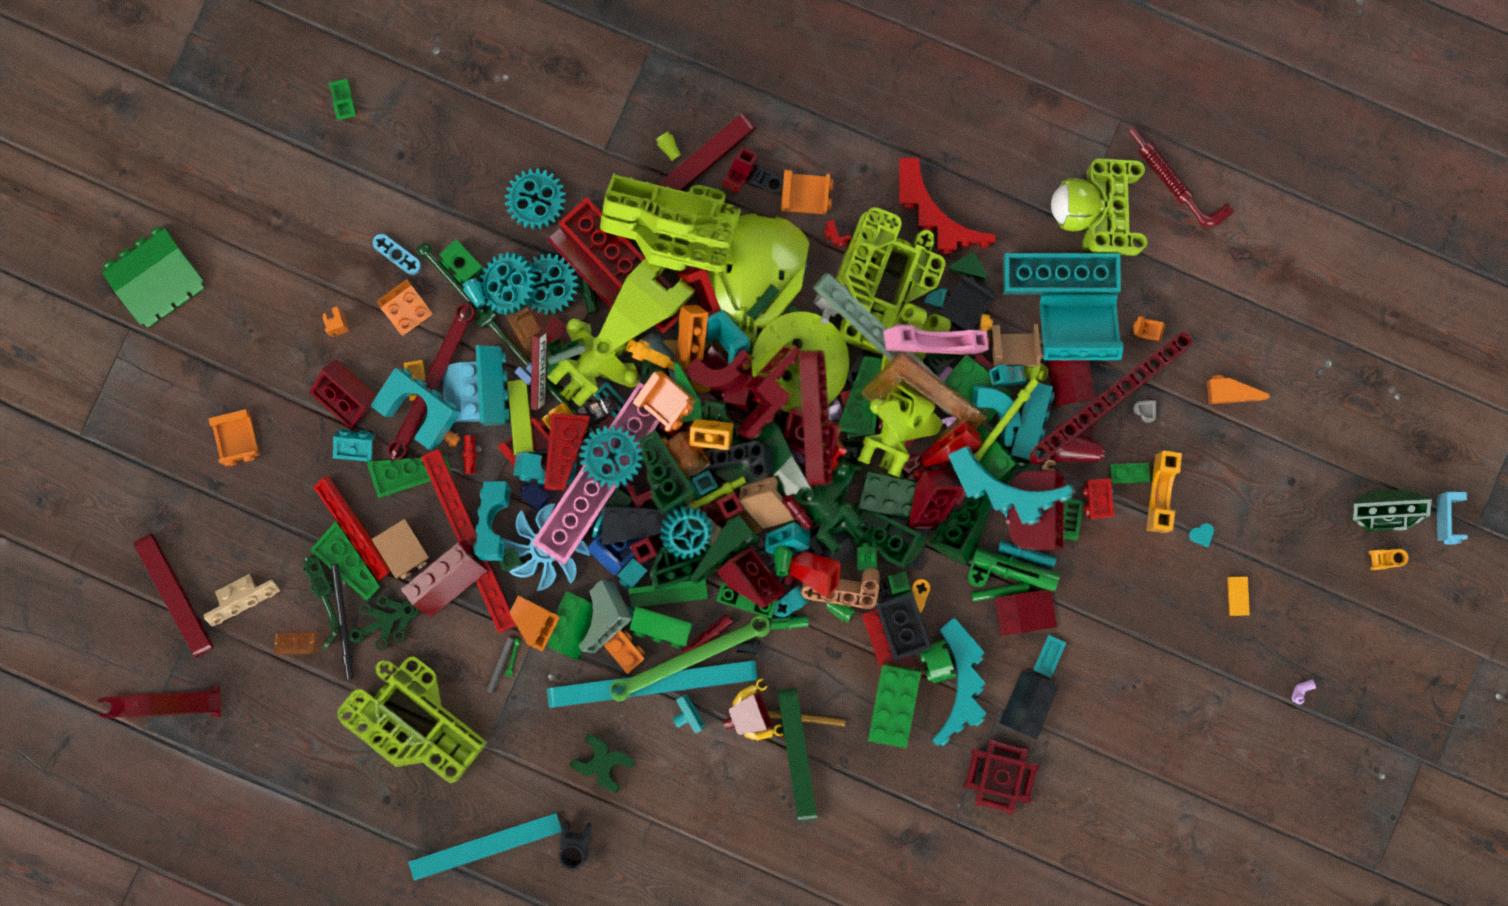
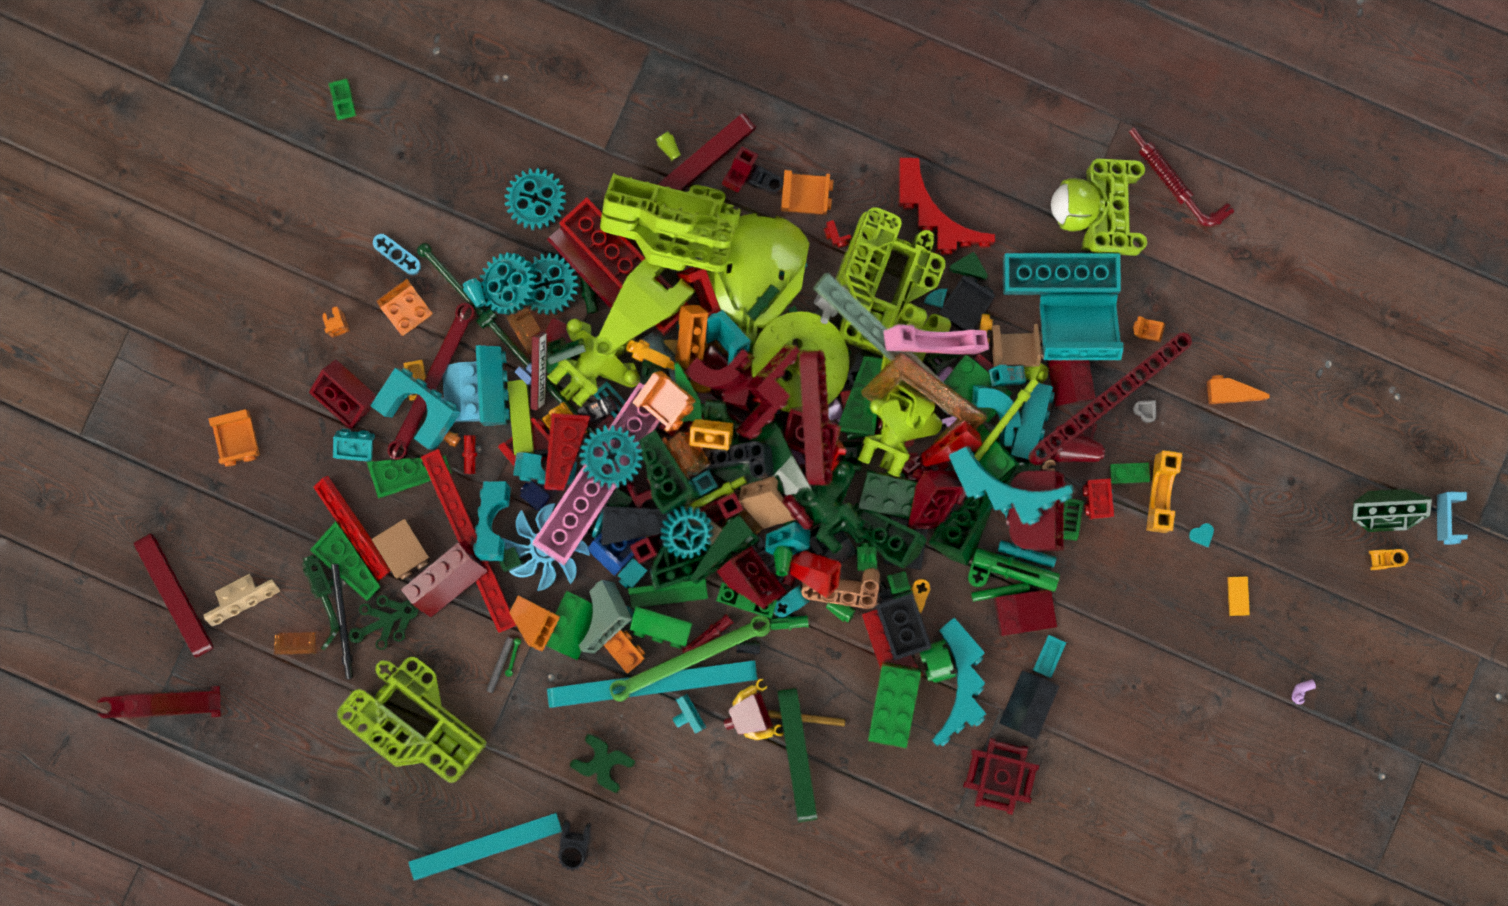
(152, 276): green hinge -> none
(455, 252): green brick -> none

